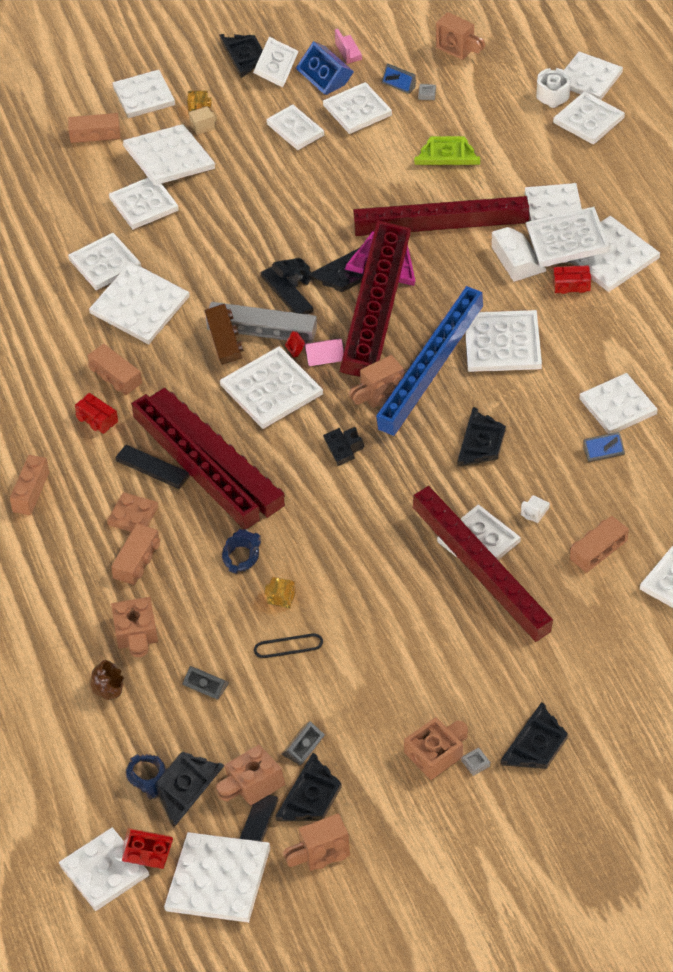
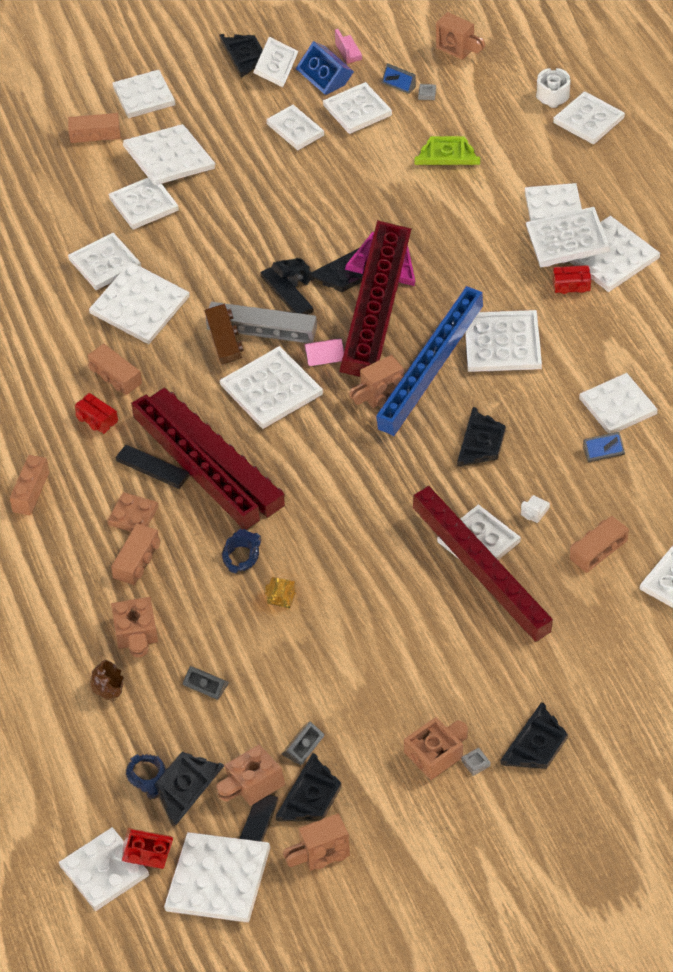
(198, 100): clear yellow brick -> none
(202, 120): tan brick -> none
(288, 652): black piece -> none
(295, 344): red tile -> none
(343, 445): black plate -> none
(445, 215): dark red brick -> none
(515, 254): white slope -> none
(592, 75): white plate -> none

